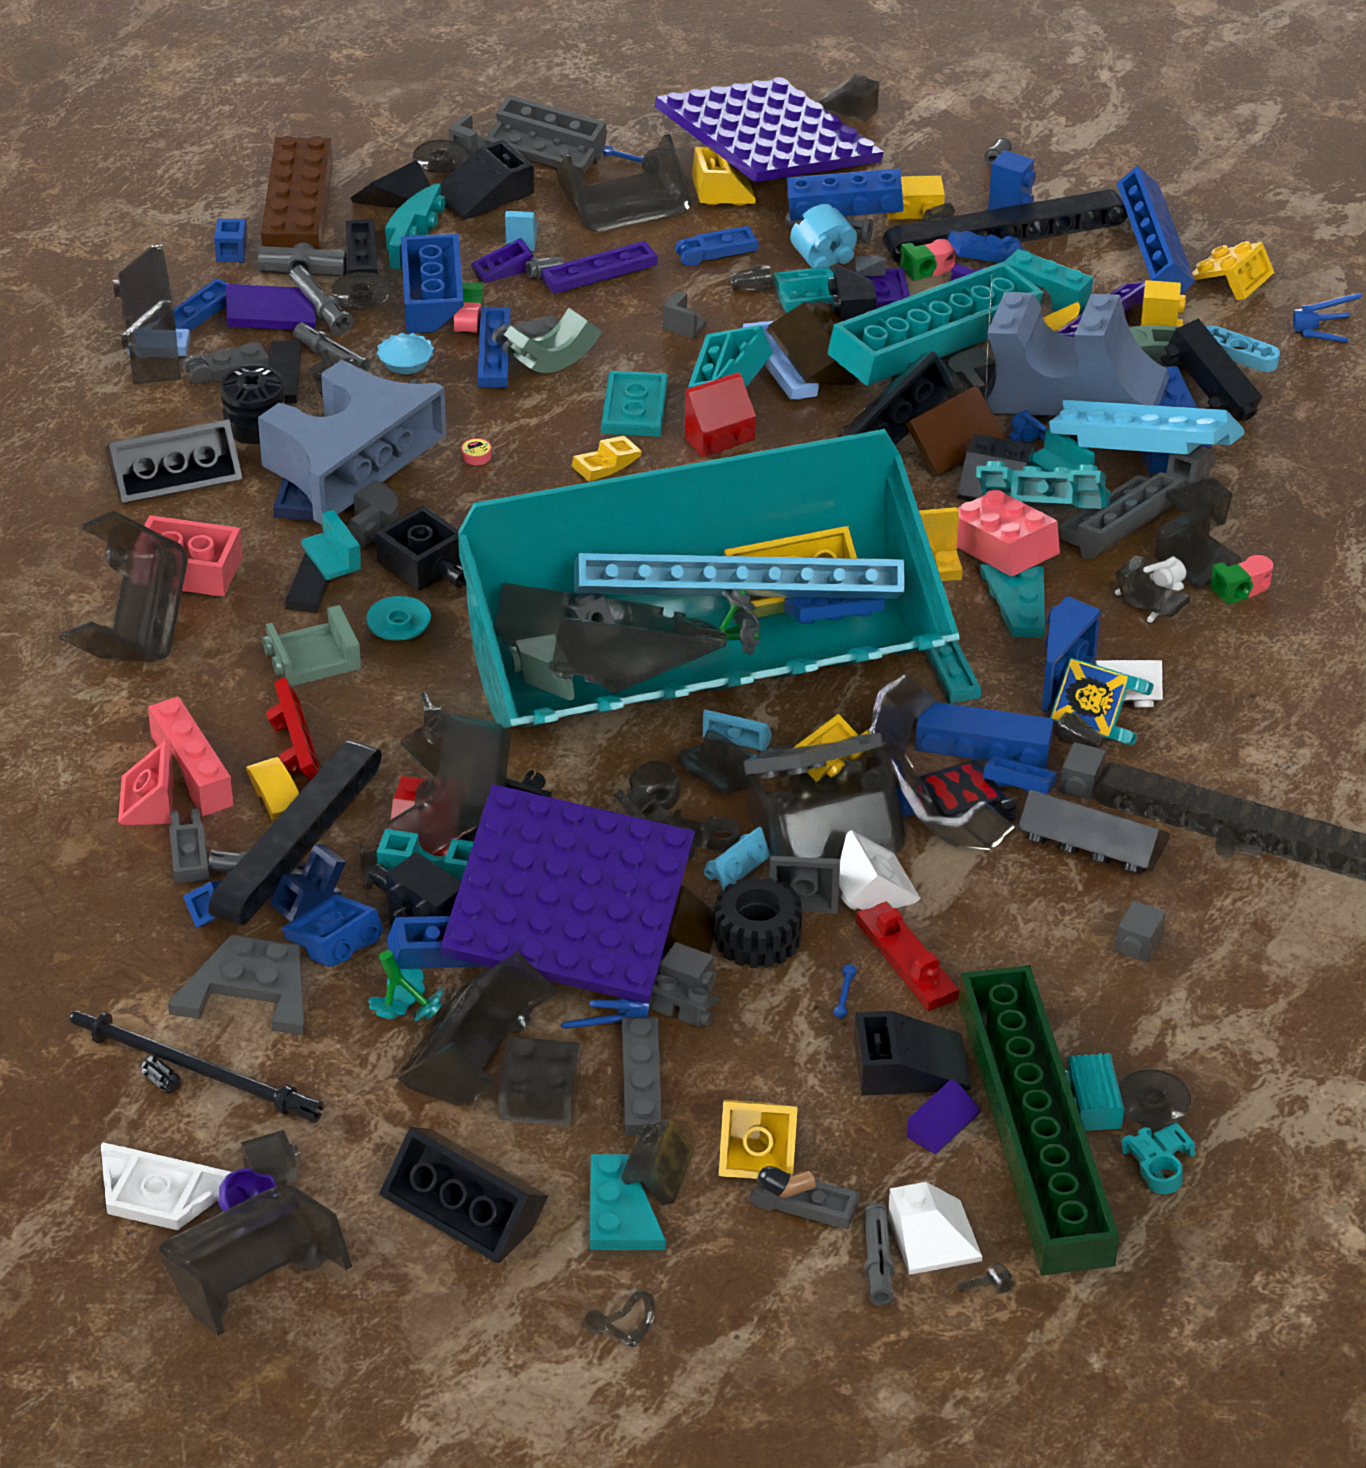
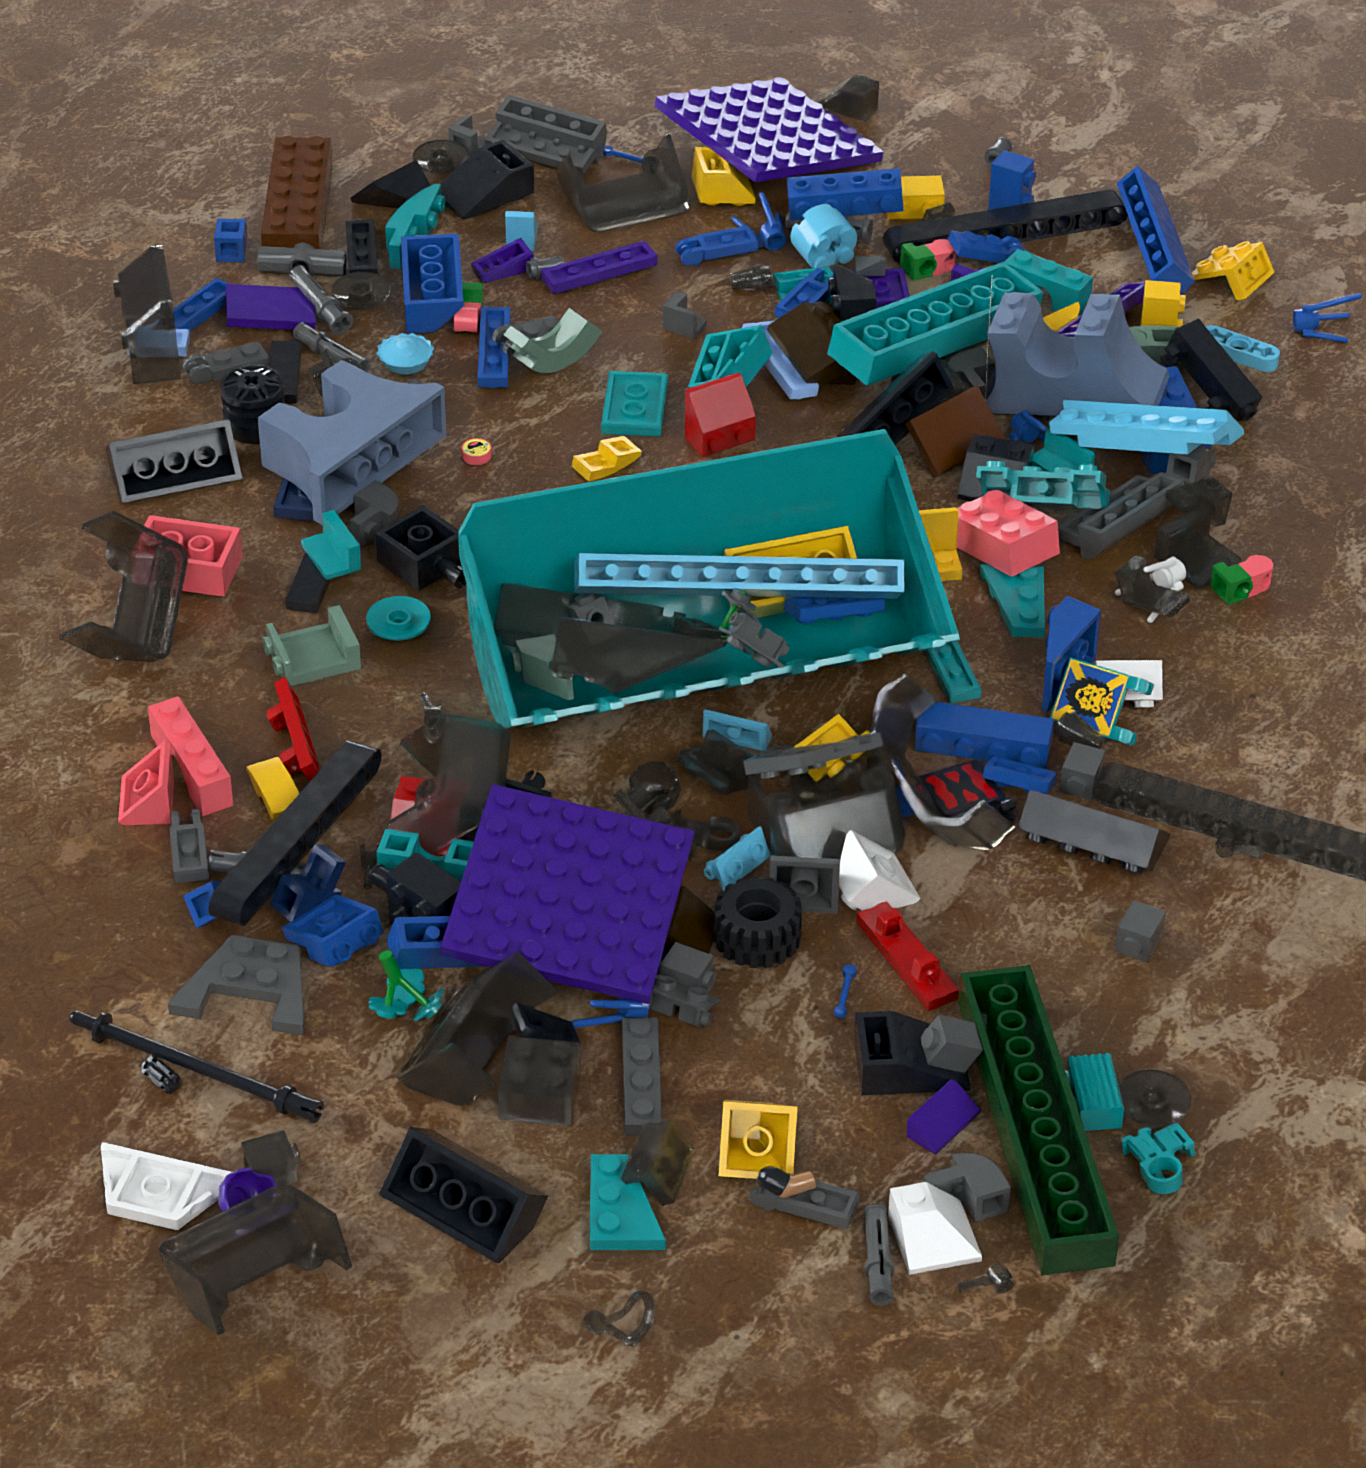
(541, 1025): none -> black slope
(765, 648): none -> dark grey hinge
(771, 232): none -> blue plant
(808, 290): none -> blue hinge
(951, 1043): none -> dark grey brick
(976, 1183): none -> dark grey brick

